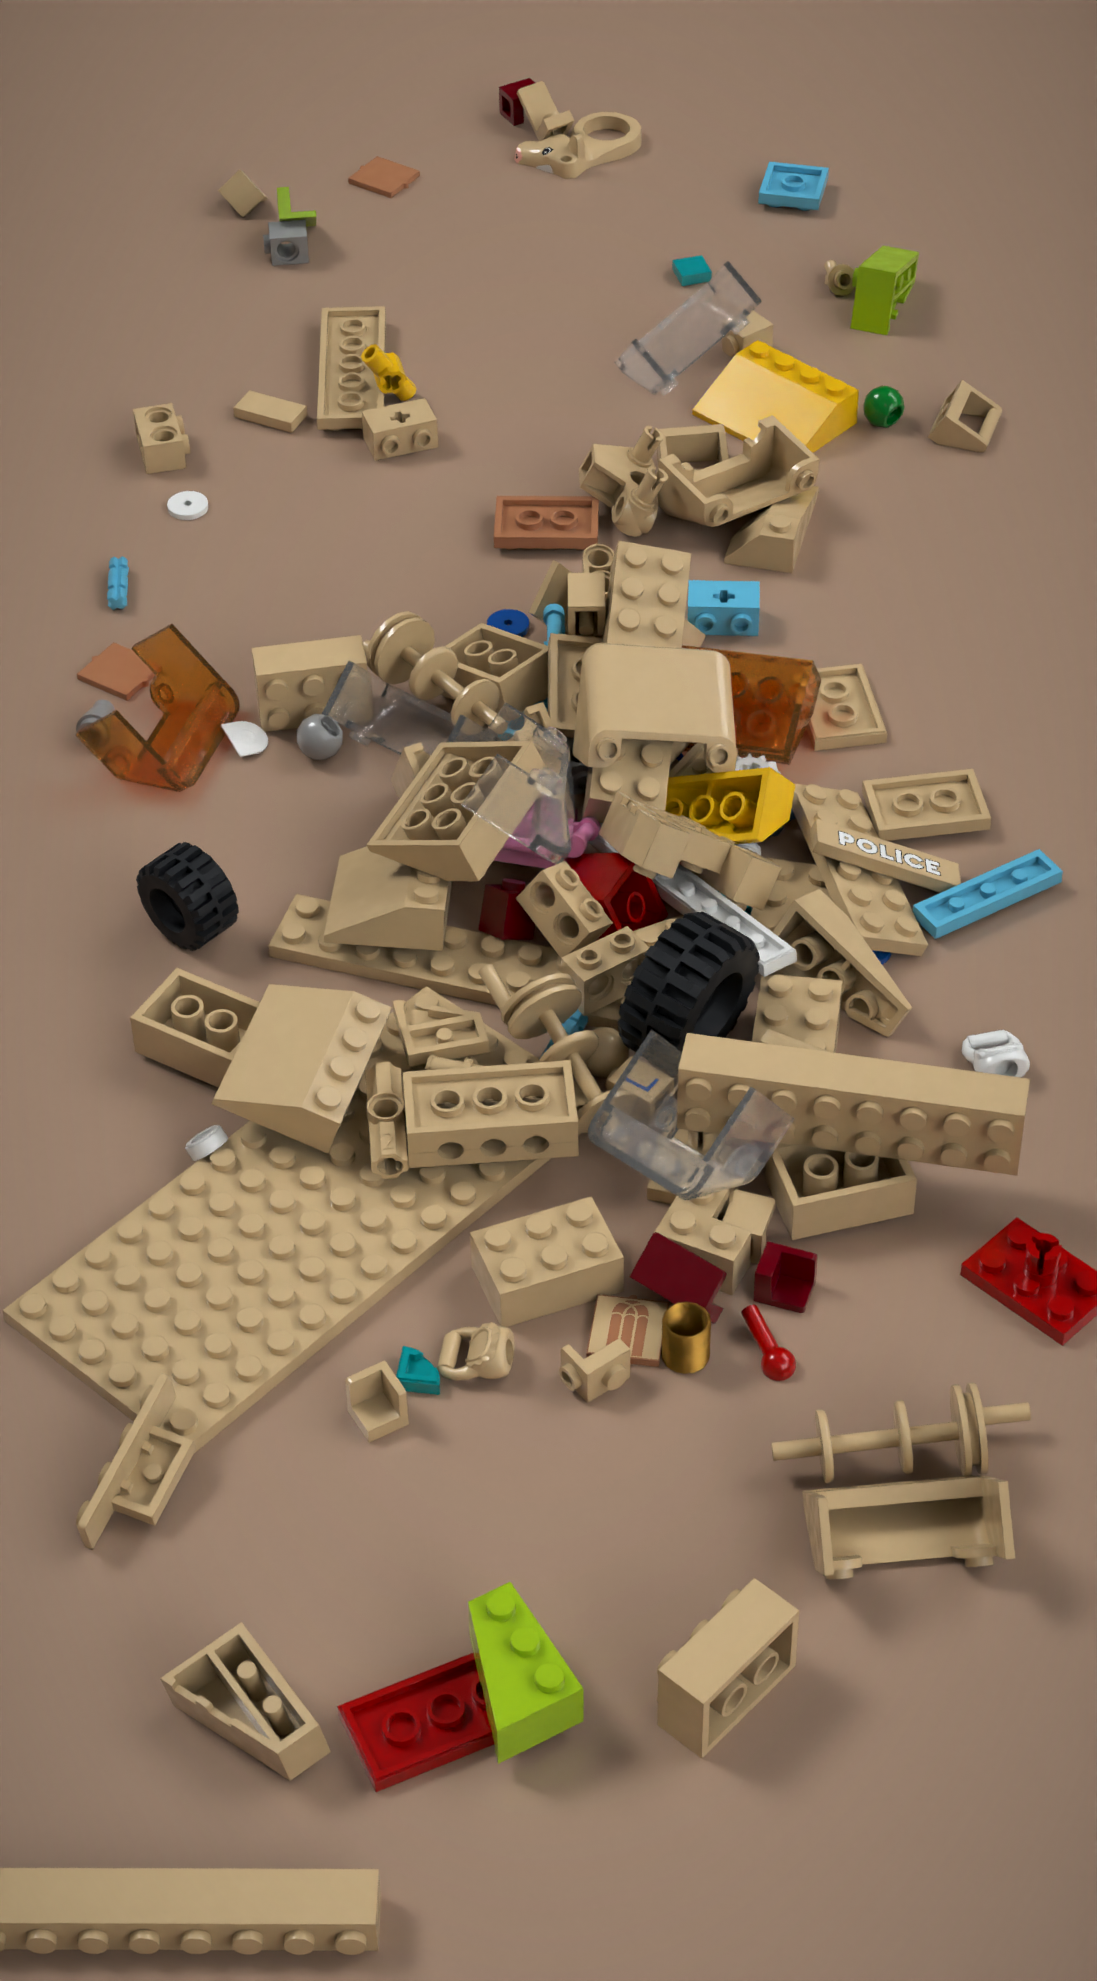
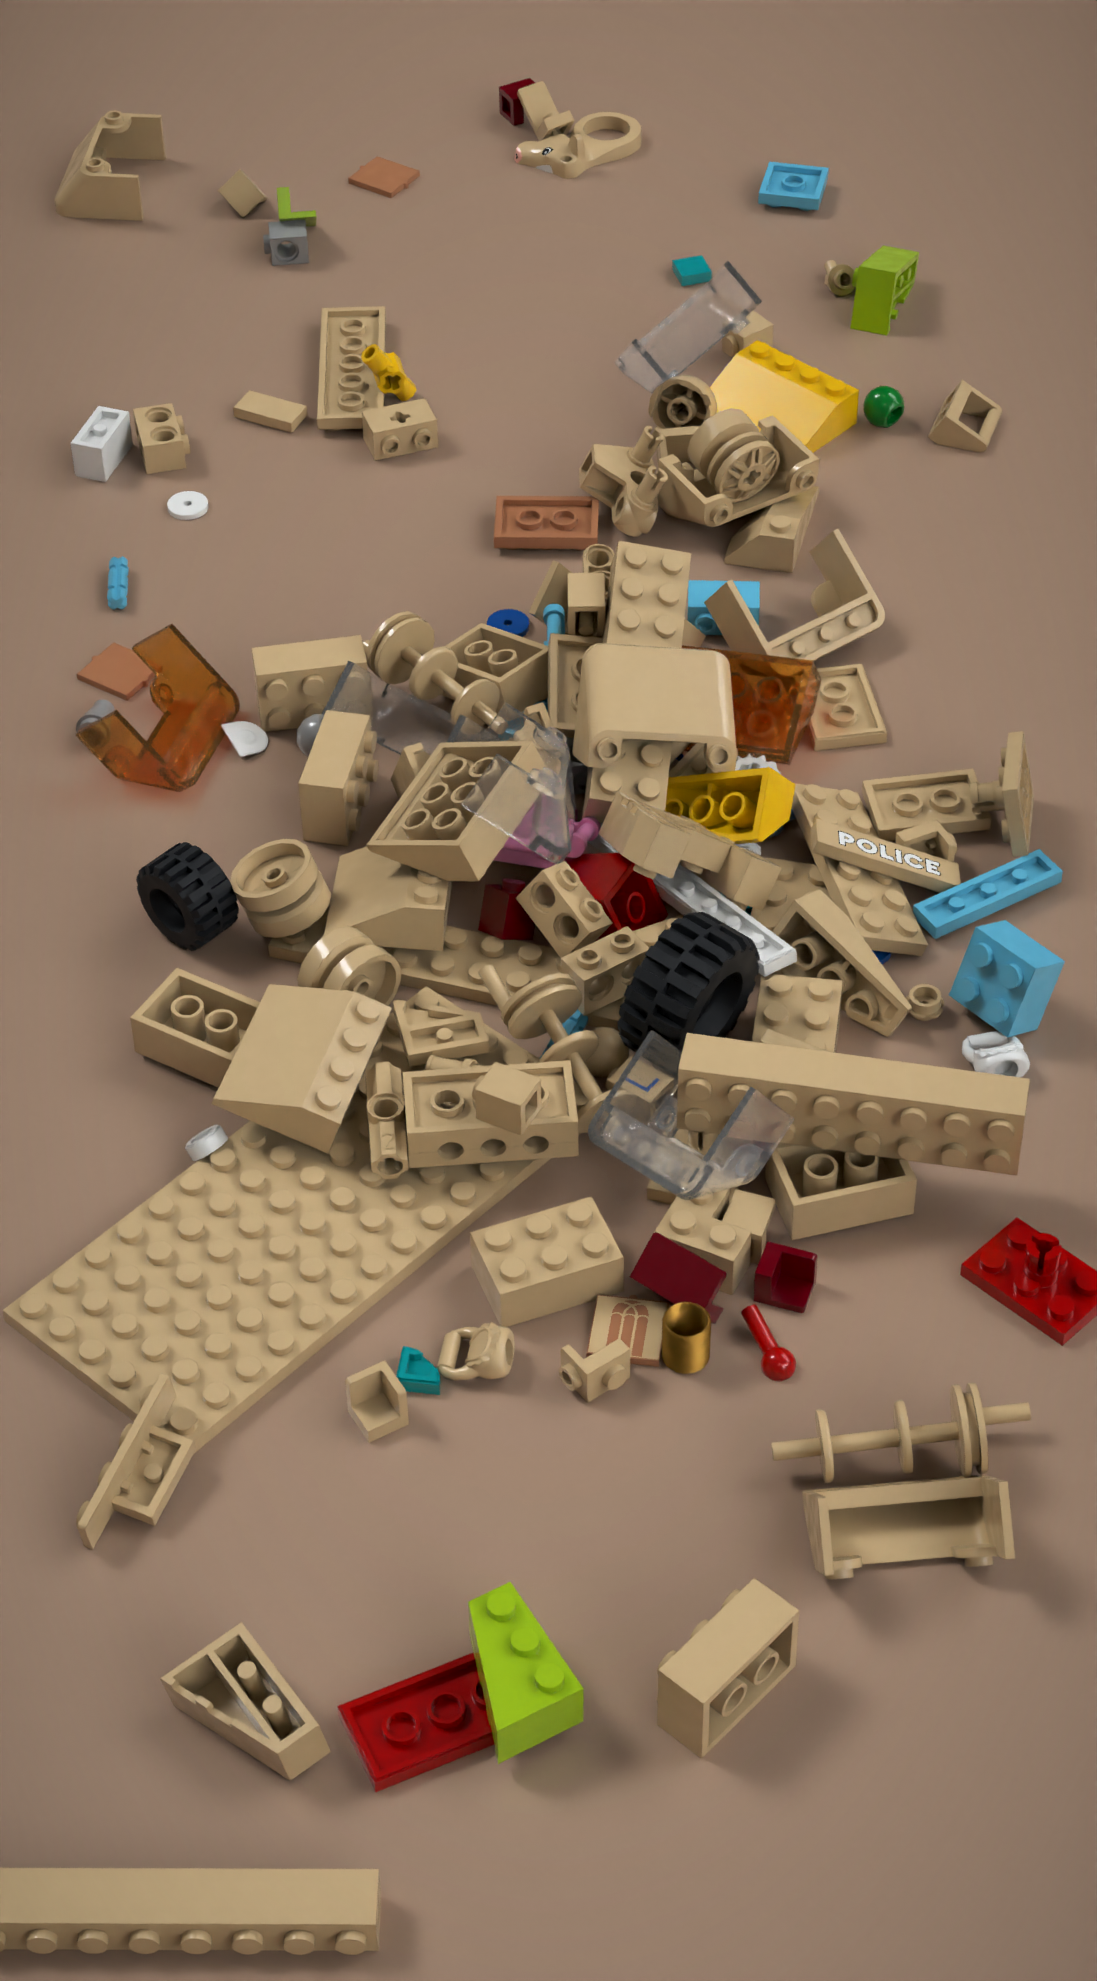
(89, 185): none -> tan windscreen
(101, 443): none -> white panel
(280, 888): none -> tan wheel
(337, 778): none -> tan brick
(351, 962): none -> tan wheel
(507, 1098): none -> tan brick
(682, 402): none -> tan cylinder
(733, 455): none -> tan wheel
(843, 603): none -> tan windscreen
(925, 1002): none -> tan plate
(930, 839): none -> tan bracket
(1006, 978): none -> medium azure brick
(1010, 793): none -> tan plate

